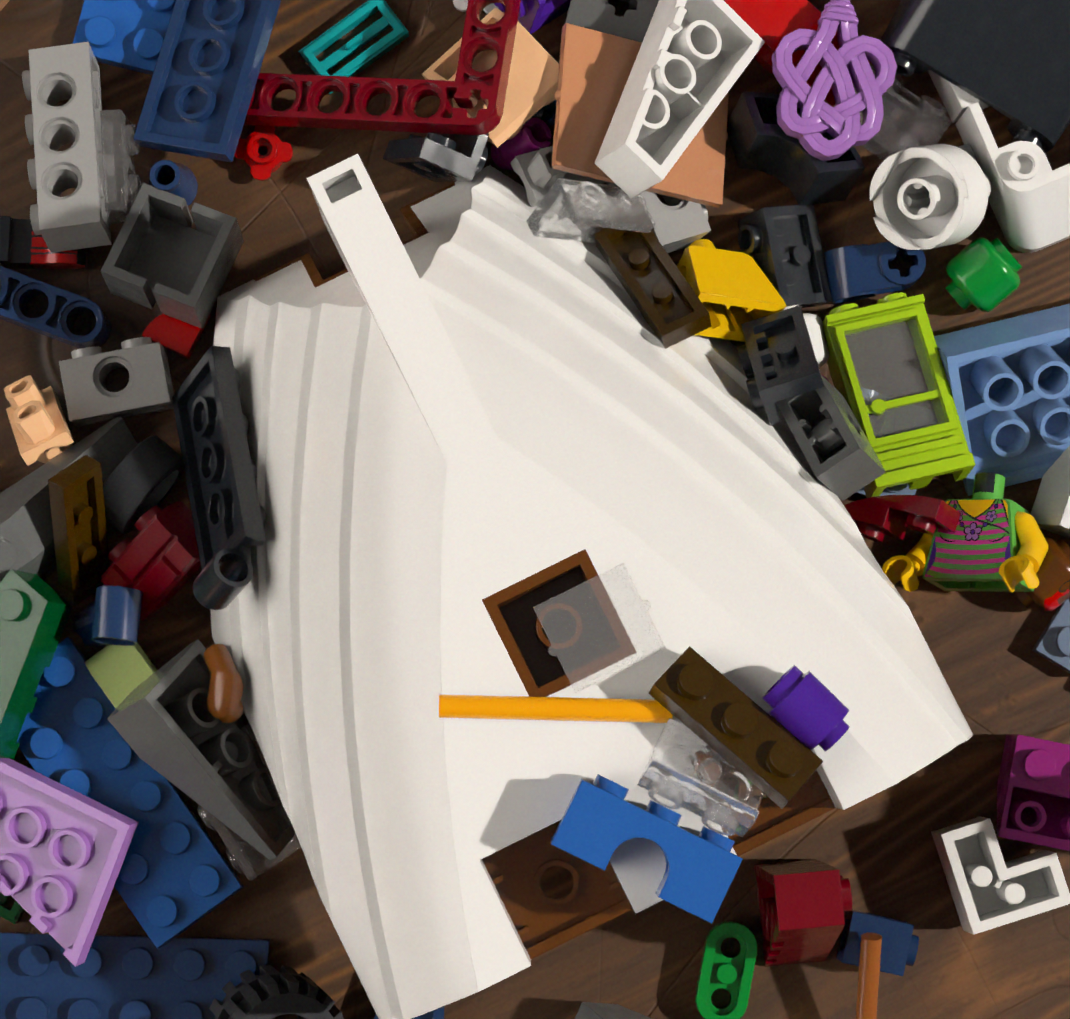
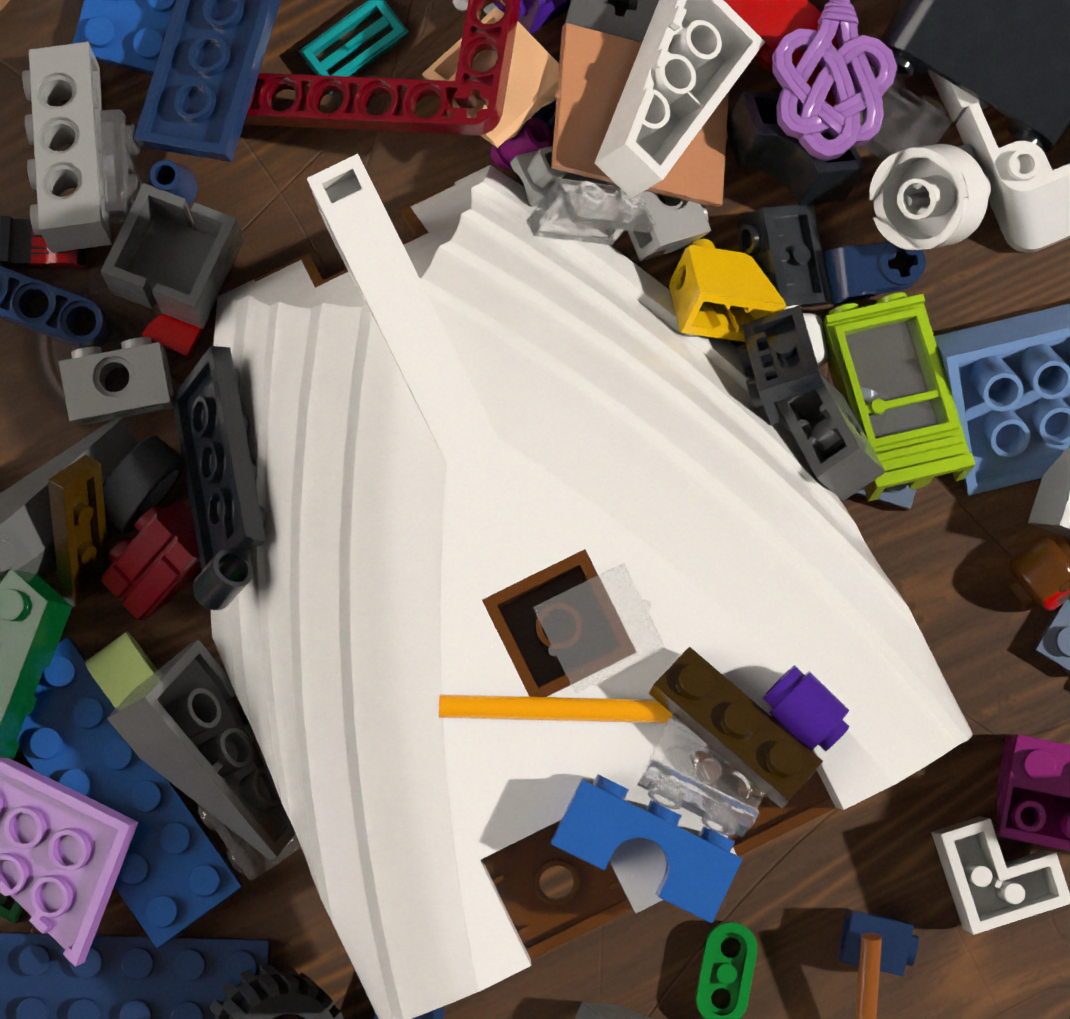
(37, 421): light nougat hips -> none
(111, 617): dark blue piece -> none
(224, 686): dark orange arm -> none
(263, 165): red plate -> none
(440, 157): black bracket -> none
(653, 284): dark brown plate -> none
(800, 910): dark red wedge -> none
(894, 513): dark red slope -> none
(983, 274): green head -> none
(991, 550): torso -> none

